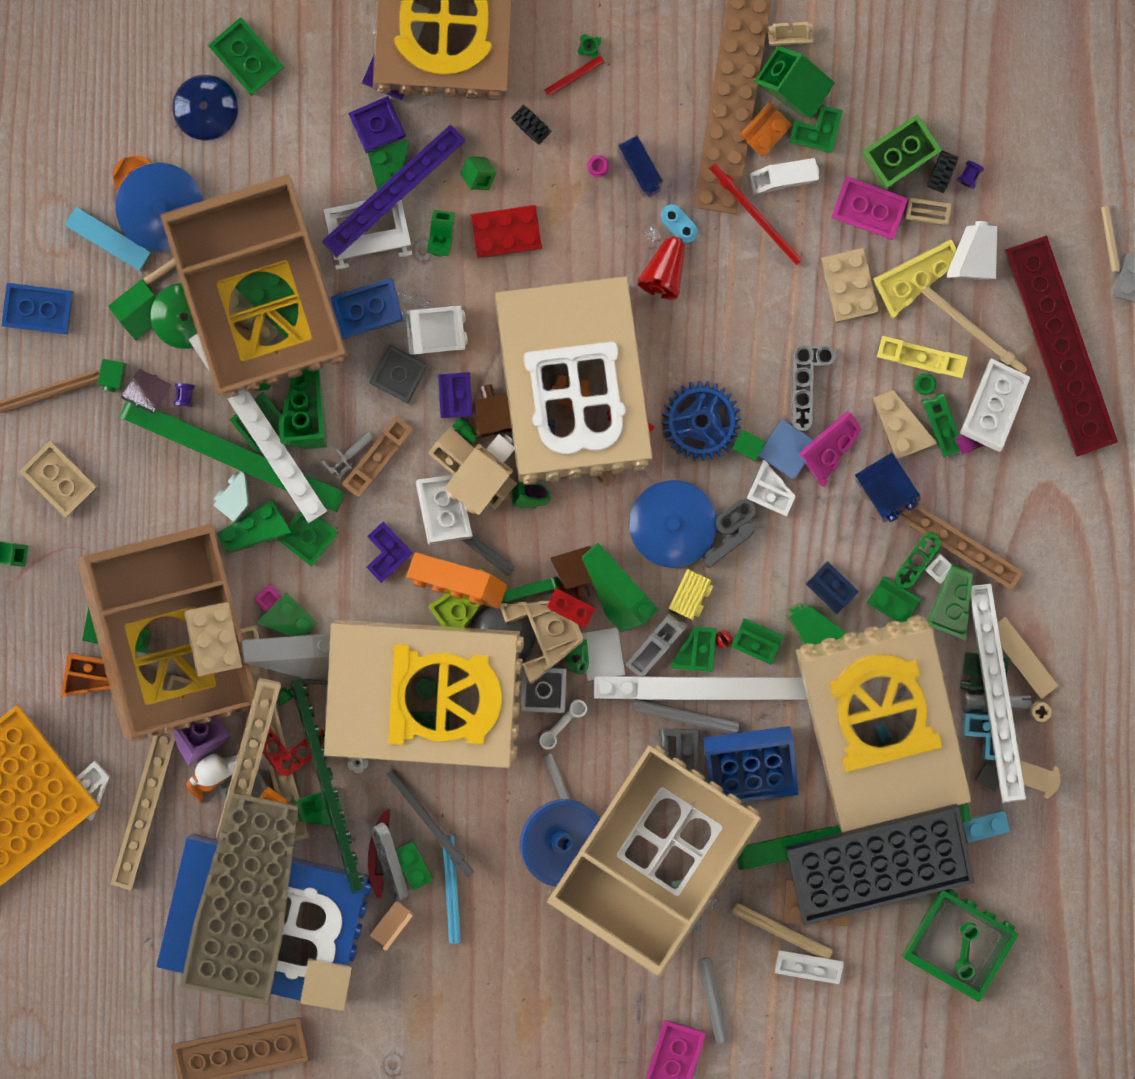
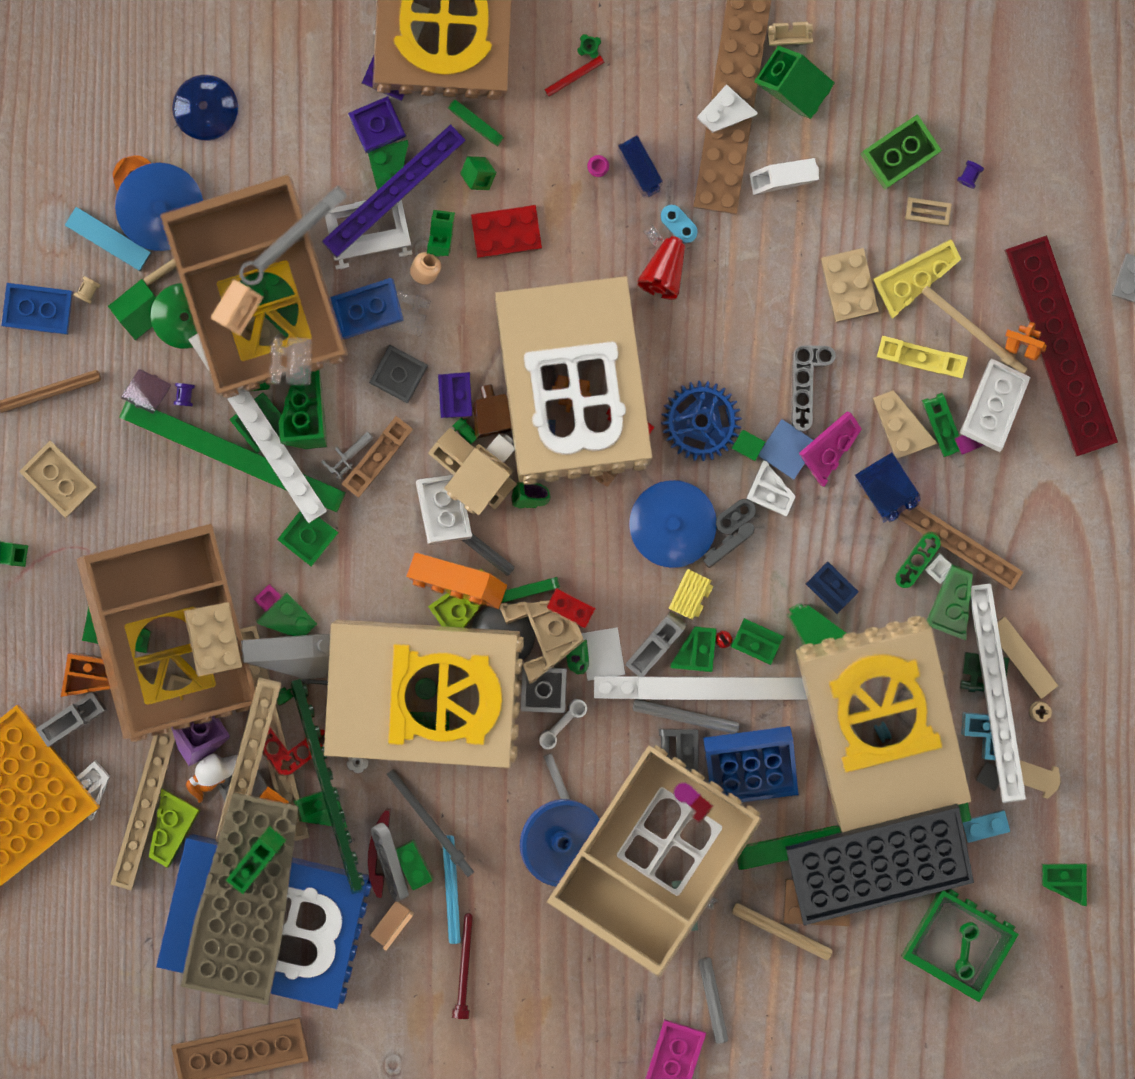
(71, 719): none -> light grey slope
(87, 290): none -> tan bush
(111, 375): green brick -> none
(172, 826): none -> lime wing
(235, 498): light aqua slope -> none
(237, 307): none -> light nougat panel
(246, 56): green plate -> none
(256, 527): green wing -> none
(256, 860): none -> green slope
(298, 361): none -> clear plate
(326, 984): tan tile -> none
(328, 203): none -> light grey piece
(393, 552): dark purple plate -> none
(425, 268): none -> light nougat head
(435, 329): white panel -> none
(461, 1009): none -> dark red piece
(475, 122): none -> green beam
(531, 124): black tyre -> none
(573, 571): reddish brown torso -> none
(619, 595): green wedge -> none
(686, 794): none -> leg
(725, 110): none -> white wing
(727, 182): red bar -> none
(765, 130): orange plate -> none
(809, 967): white plate -> none
(820, 136): green plate -> none
(869, 208): dark pink plate -> none
(893, 600): green plate -> none
(924, 384): green tile -> none
(942, 171): black tyre -> none
(976, 253): white slope -> none
(978, 702): light grey pin -> none
(1015, 339): none -> orange hips
(1067, 880): none -> green wing
(1110, 238): tan bar -> none

